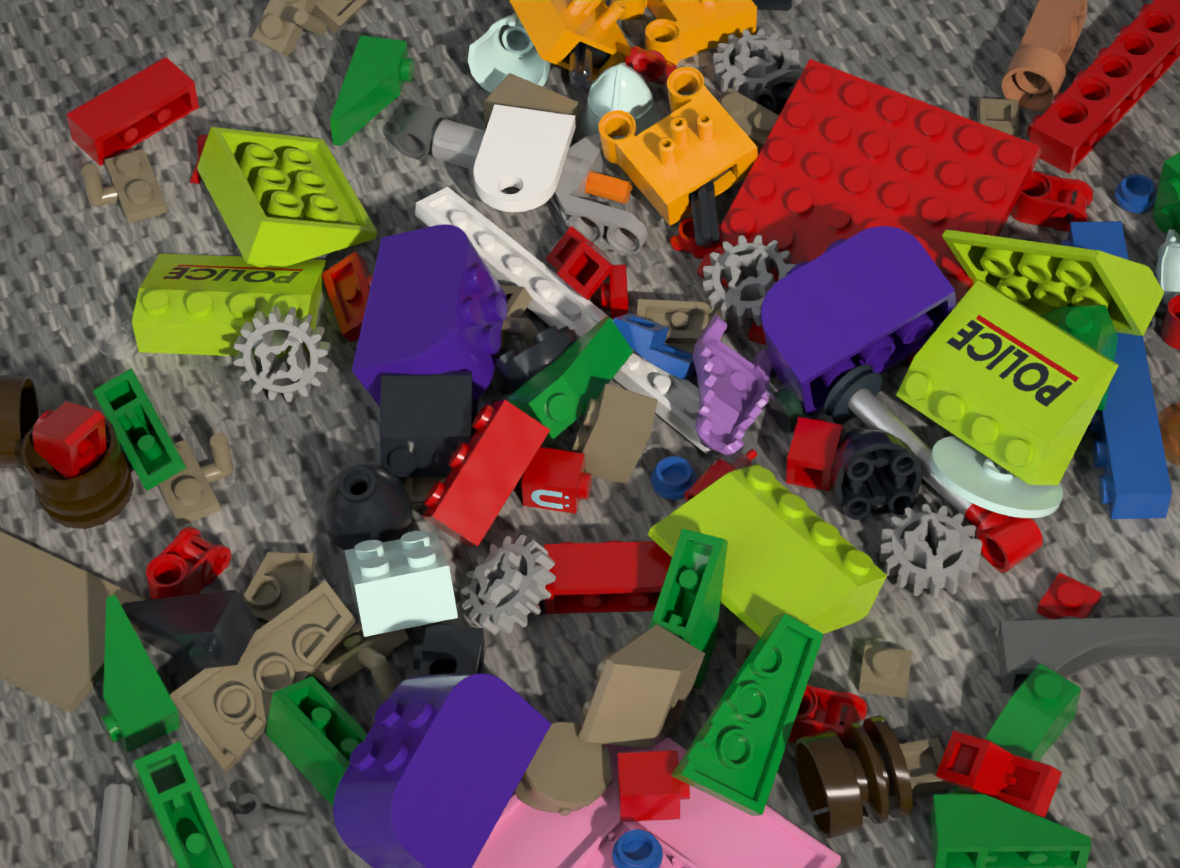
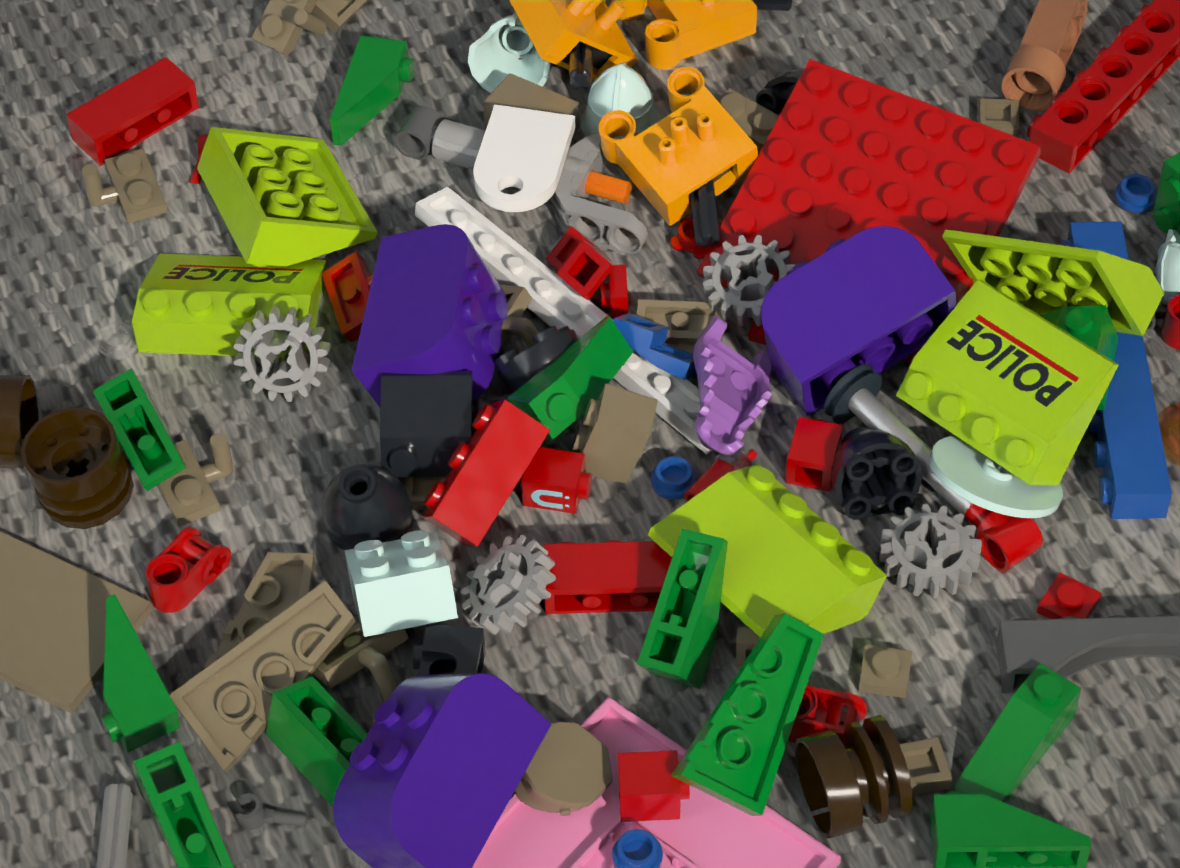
(71, 439): red slope -> none
(196, 628): black slope -> none
(641, 690): dark tan slope -> none
(650, 65): red axle -> none
(755, 62): light grey gear -> none
(785, 409): clear green tile -> none
(993, 771): red slope -> none
(1048, 201): red piece -> none

